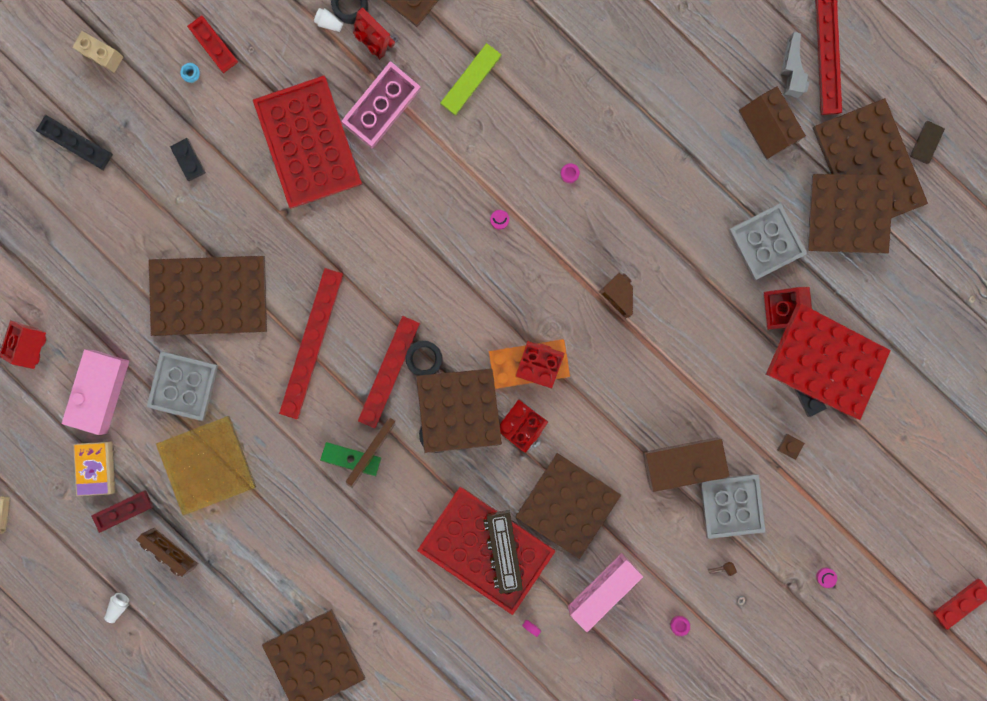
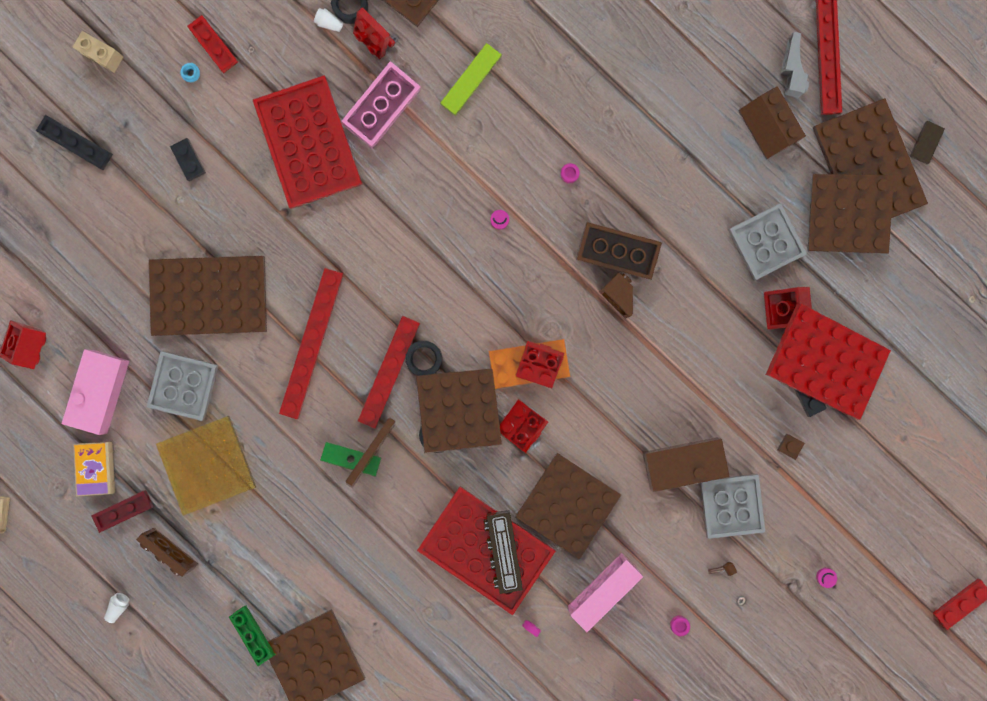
(258, 644): none -> green tile
(618, 250): none -> reddish brown brick

